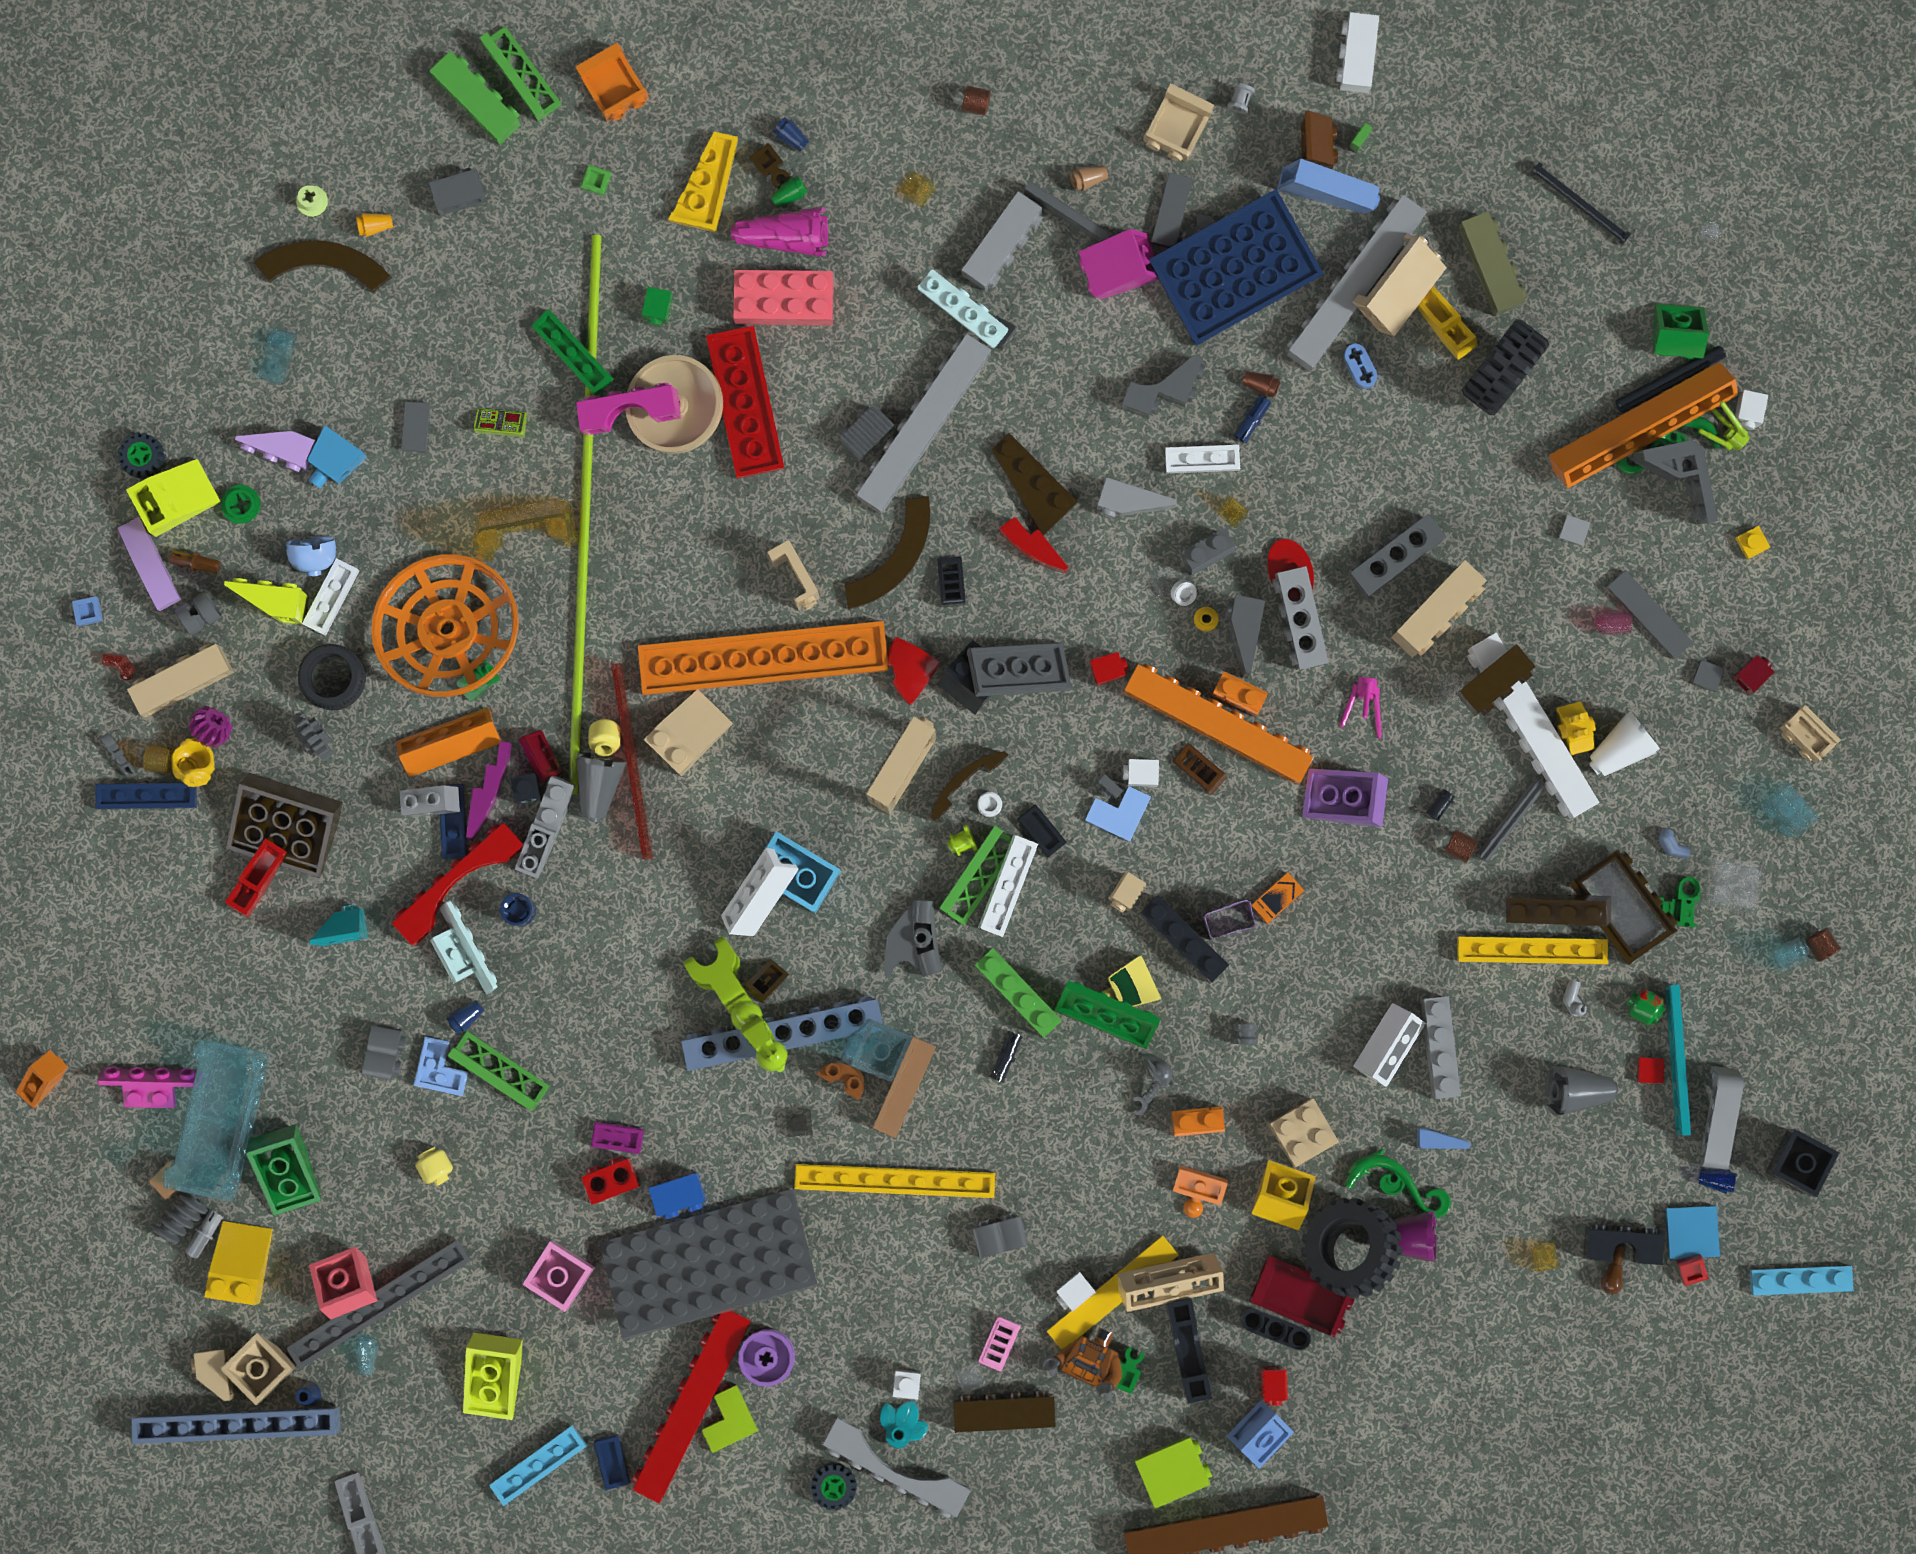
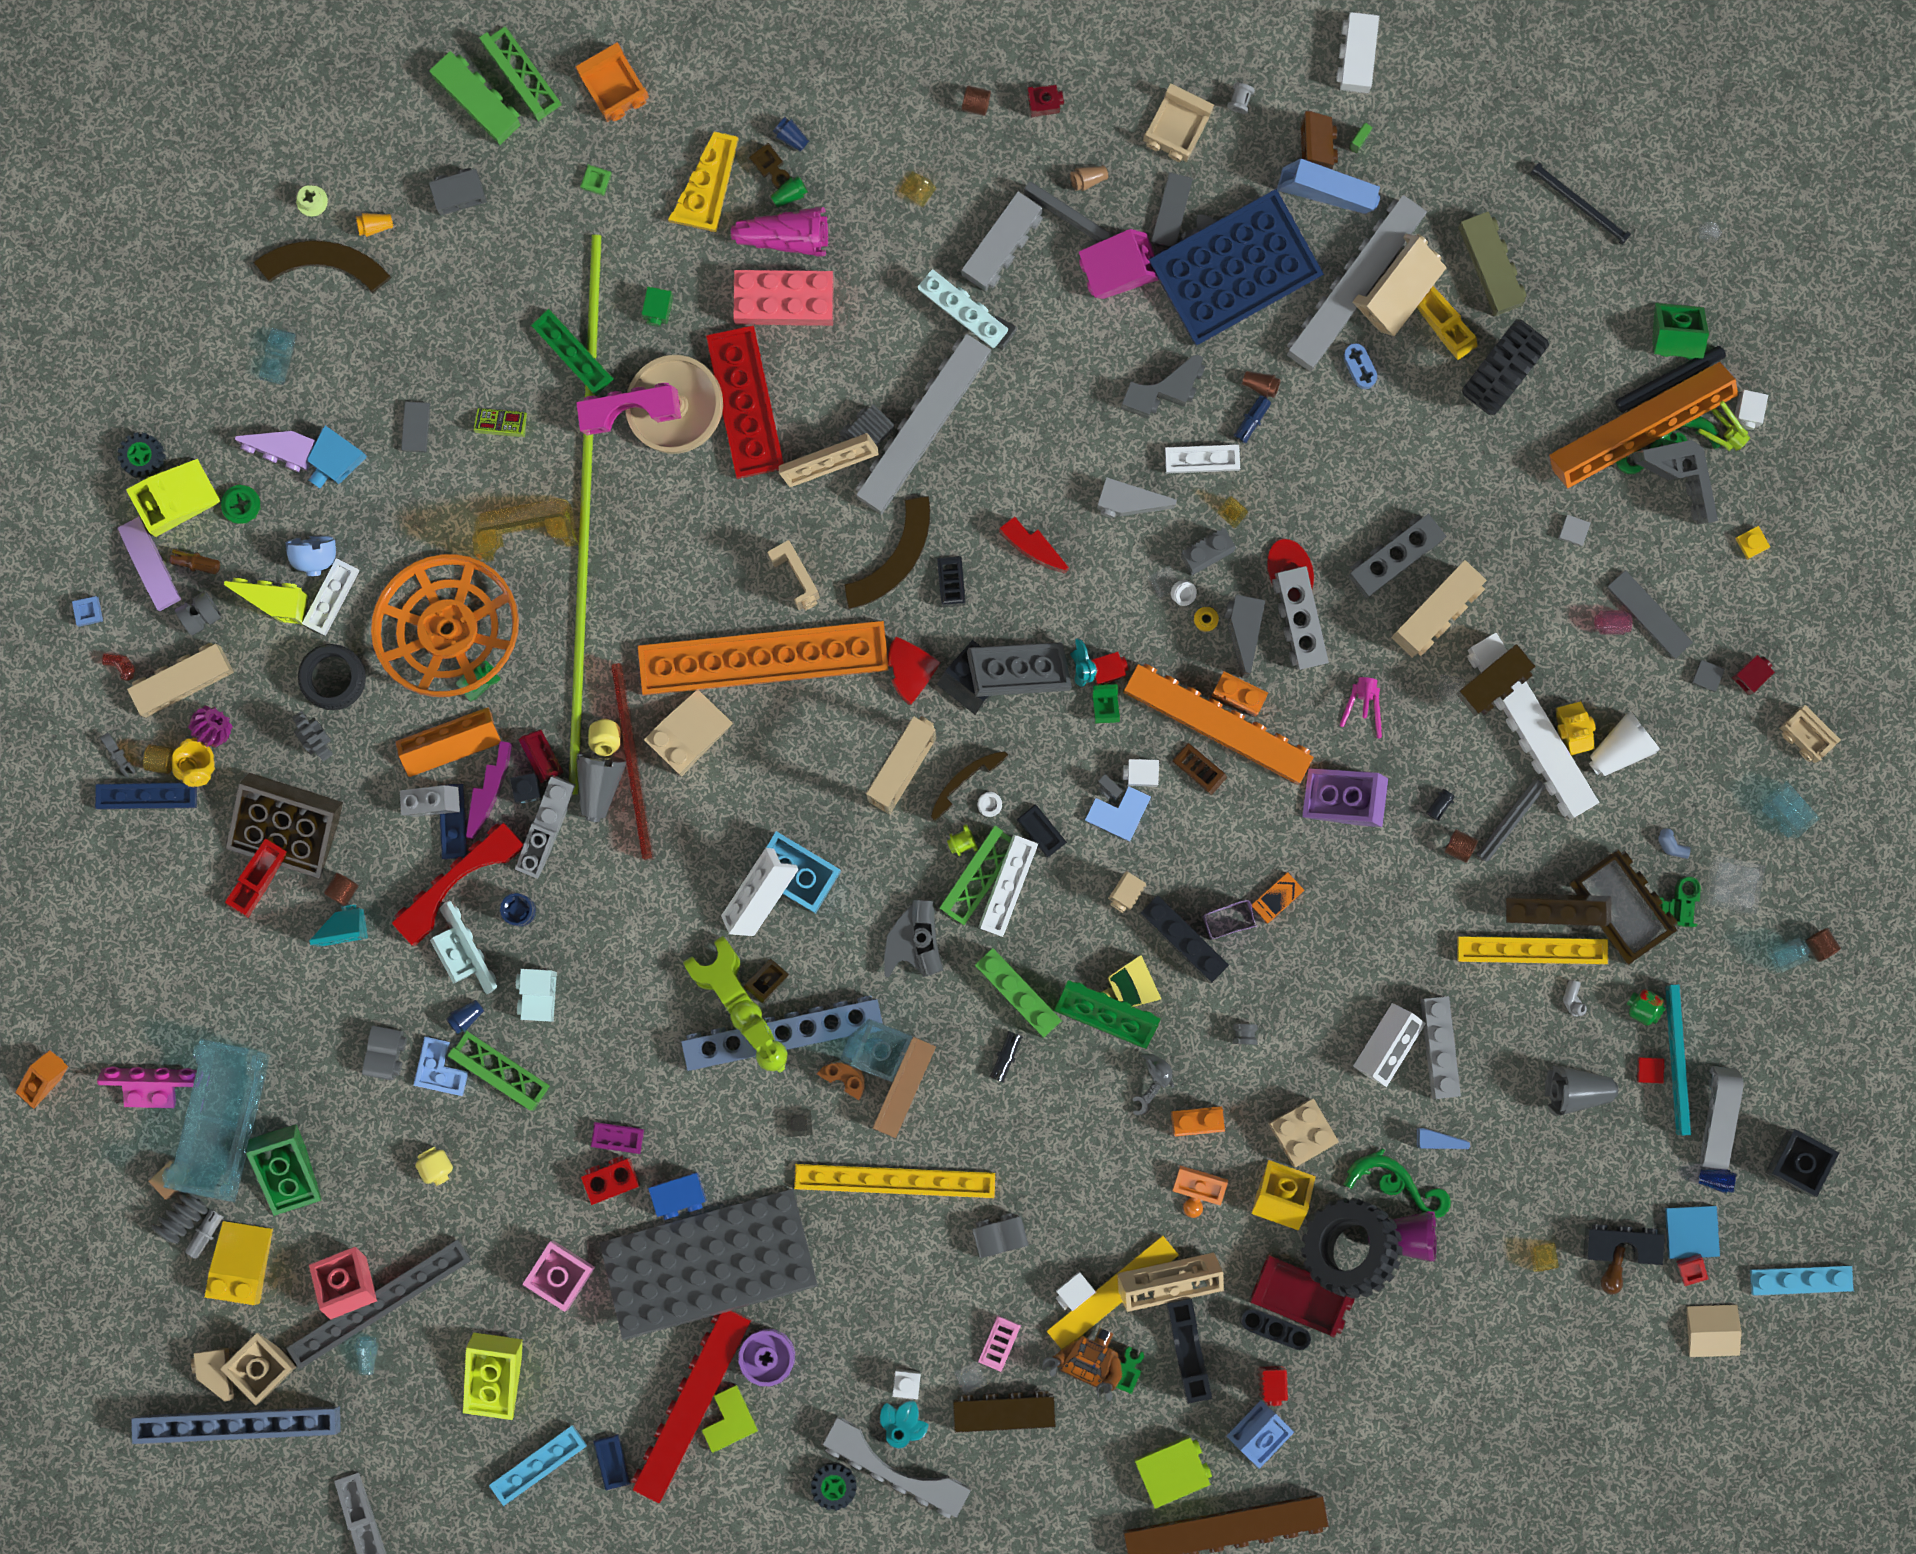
(313, 1392): dark blue cone -> none
(341, 889): none -> copper piece
(537, 993): none -> light aqua brick
(828, 460): none -> tan plate
(1038, 106): none -> dark red brick
(1038, 490): dark brown wing -> none
(1084, 667): none -> teal plate
(1105, 703): none -> green bracket
(1713, 1330): none -> tan slope

